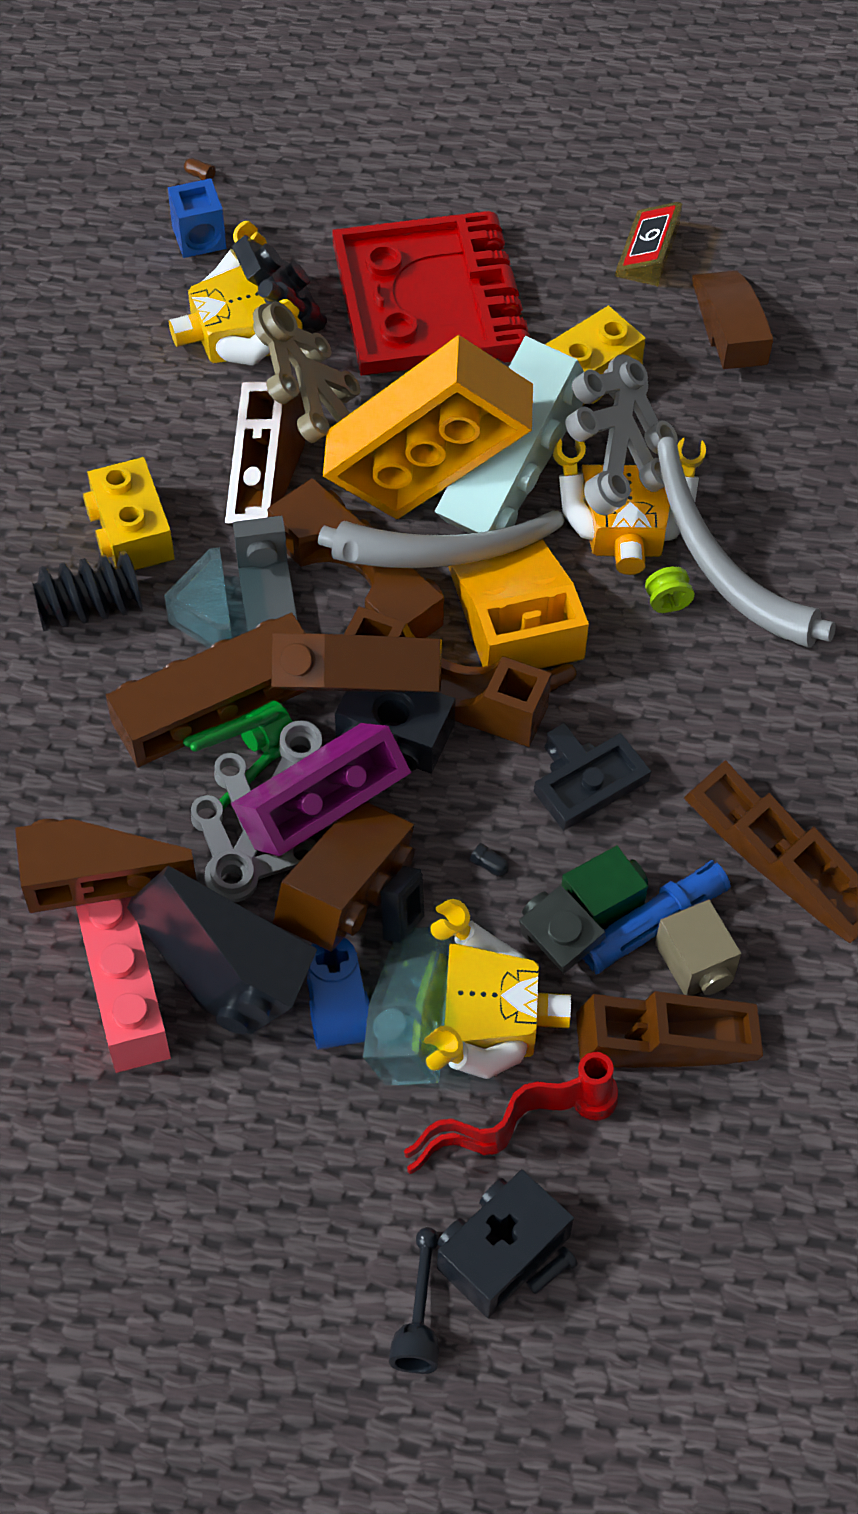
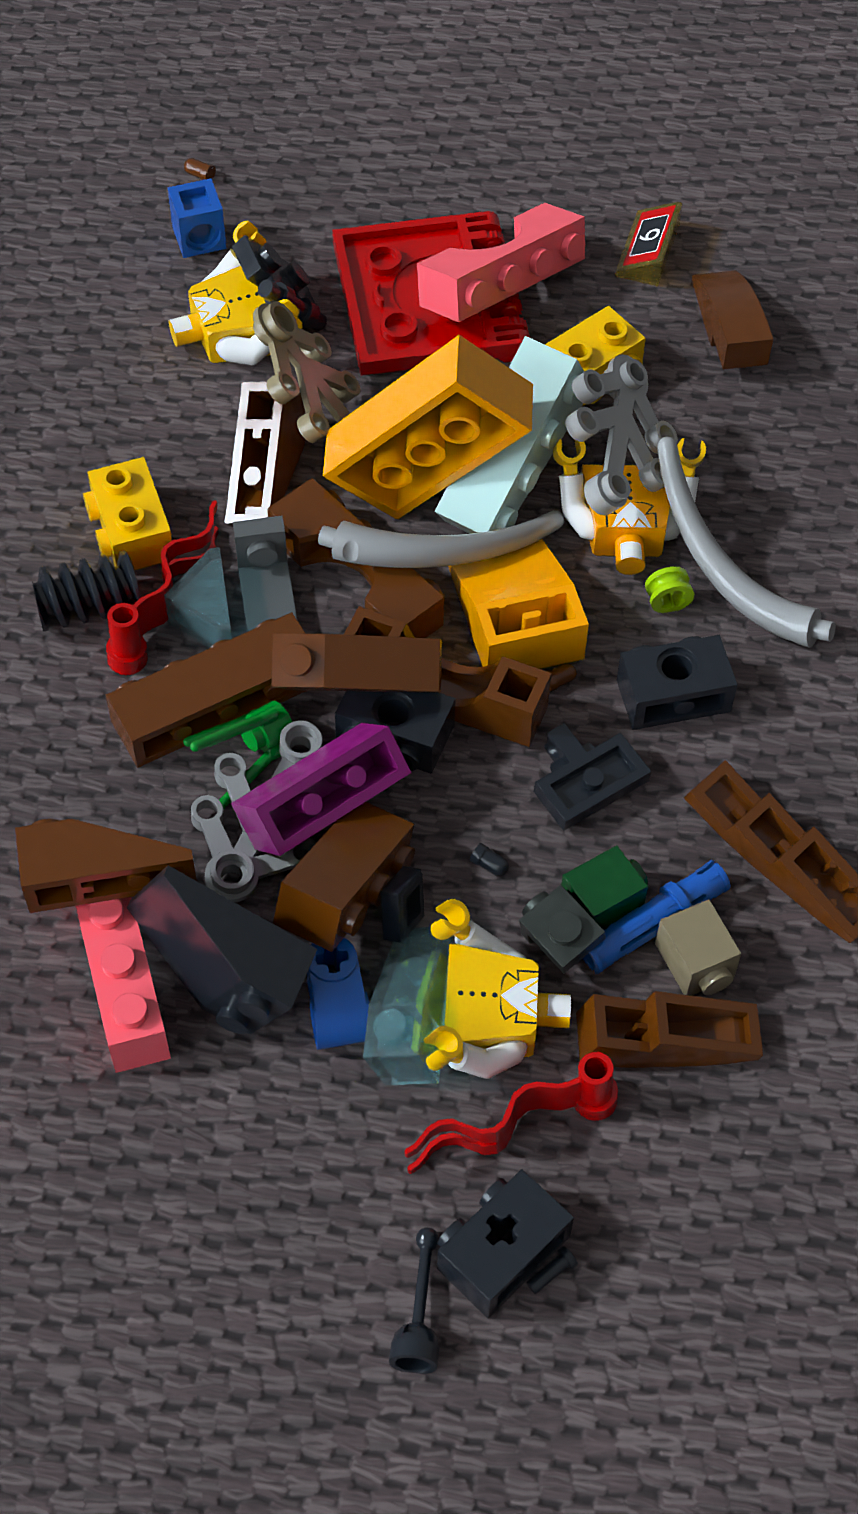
(129, 622): none -> red flag
(468, 281): none -> coral arch
(704, 686): none -> black brick

